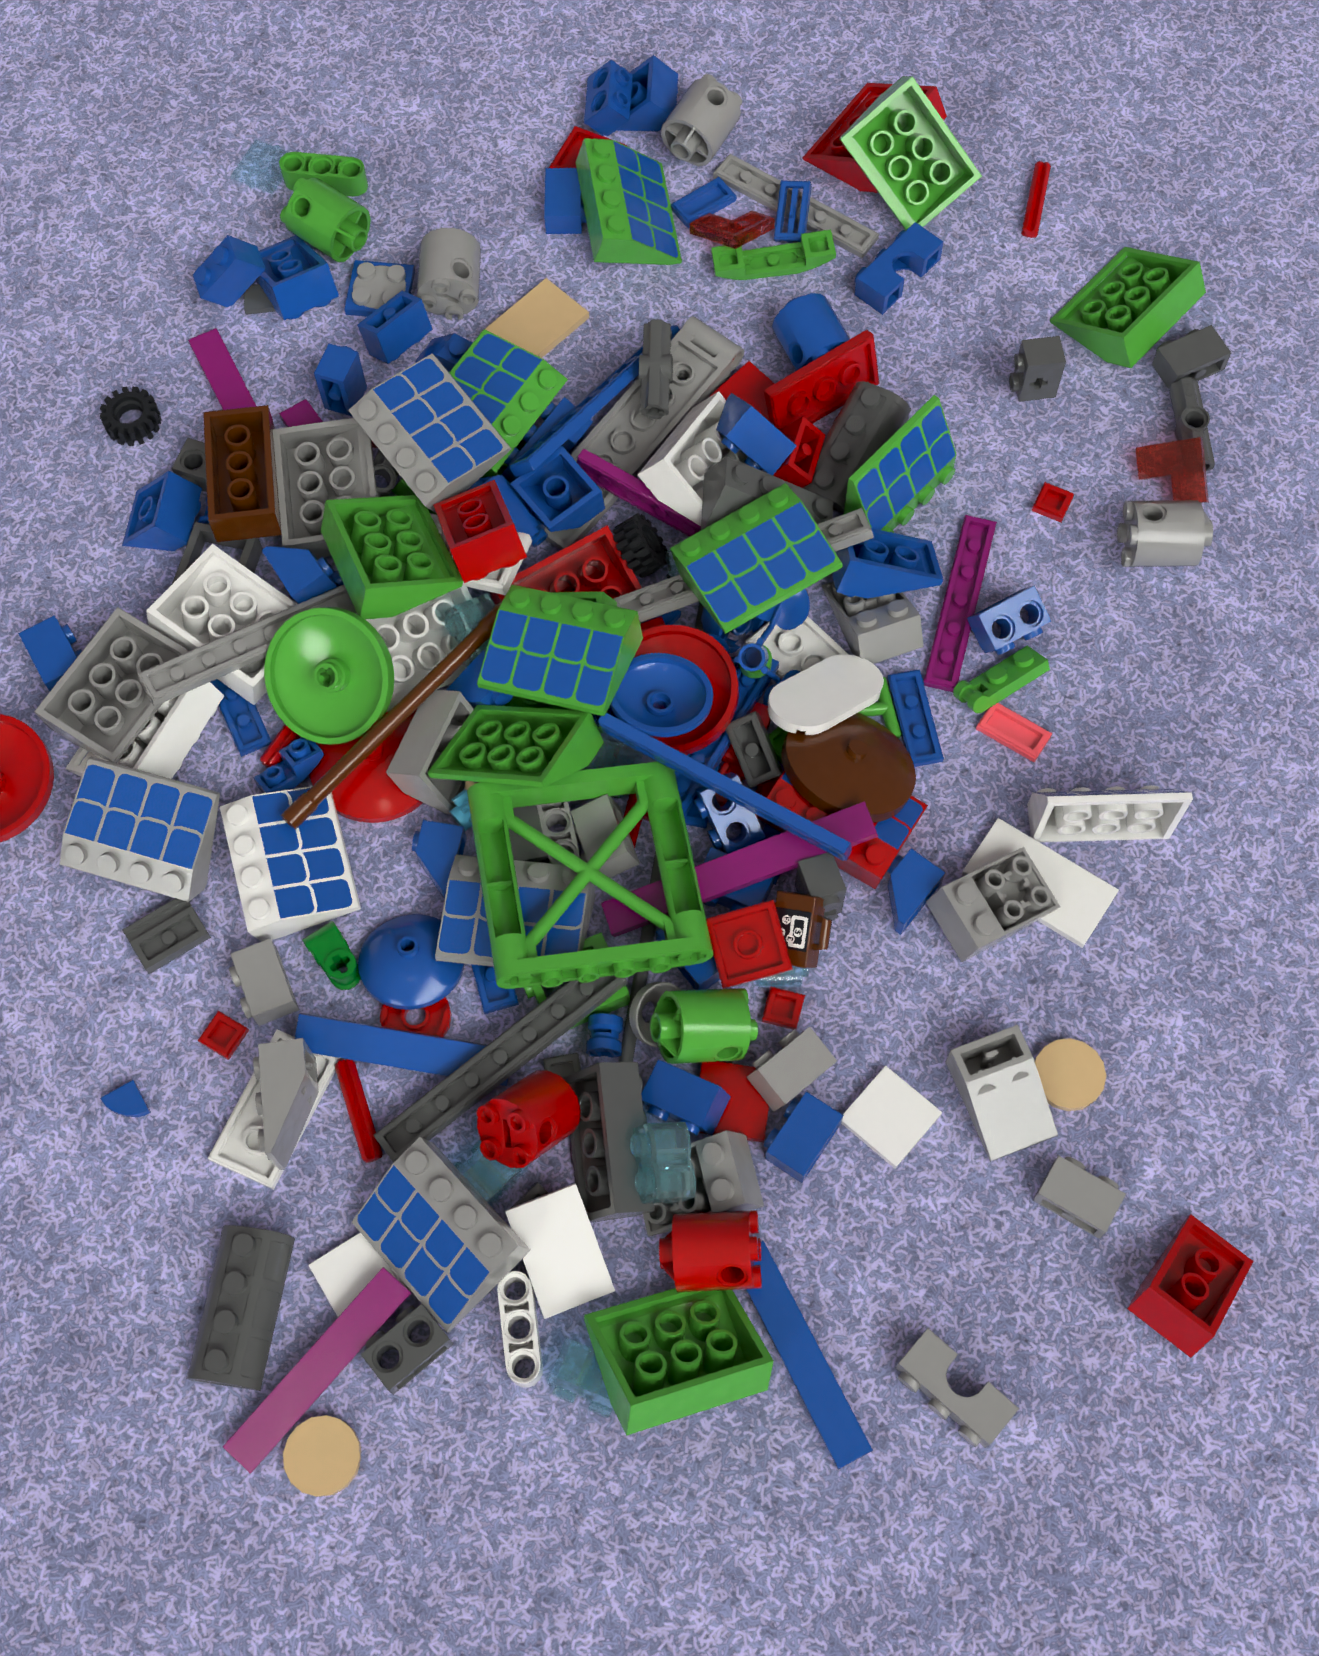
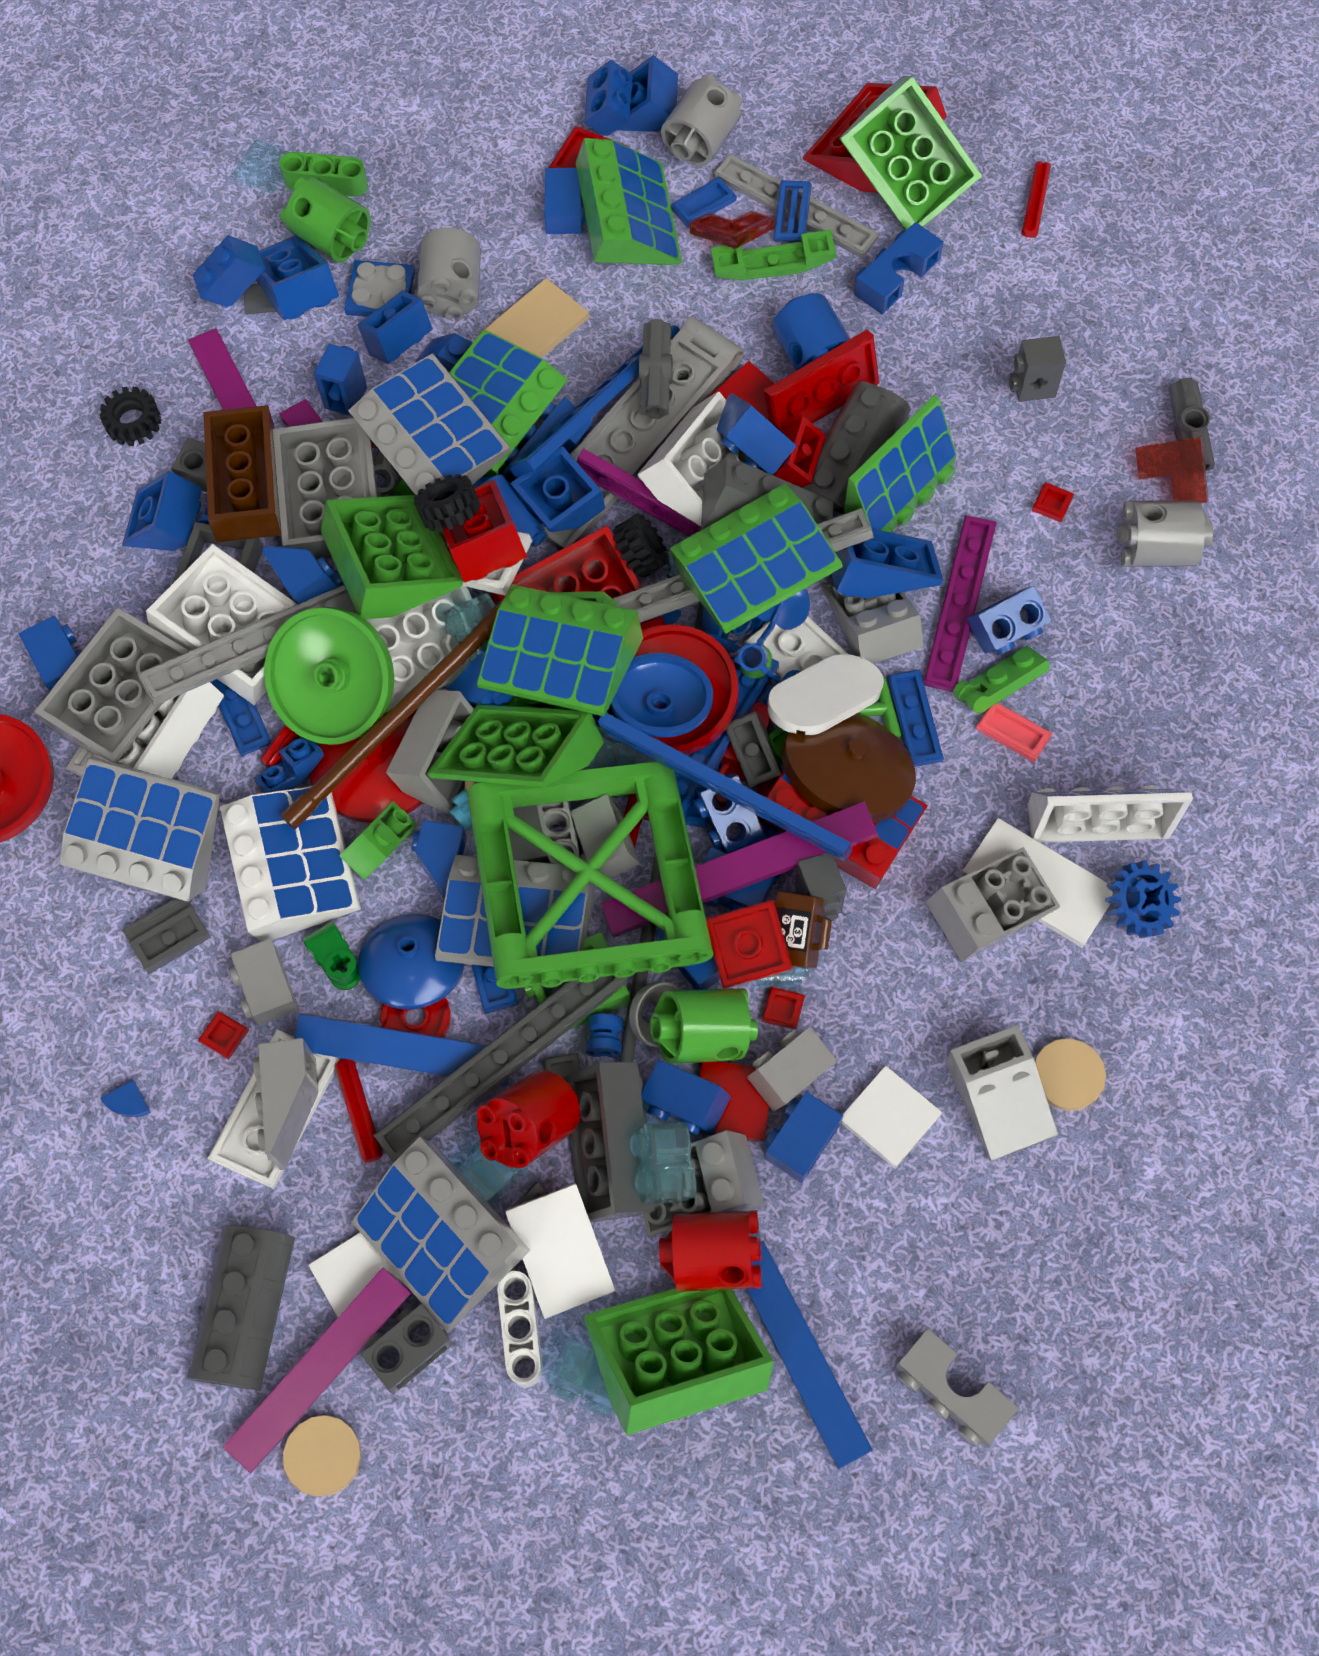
(378, 840): none -> bright green slope
(447, 502): none -> black tyre
(910, 886): blue slope -> none
(1080, 1196): light grey brick -> none
(1131, 304): bright green slope -> none
(1139, 898): none -> blue gear
(1191, 1286): red slope -> none
(1192, 356): dark grey brick -> none

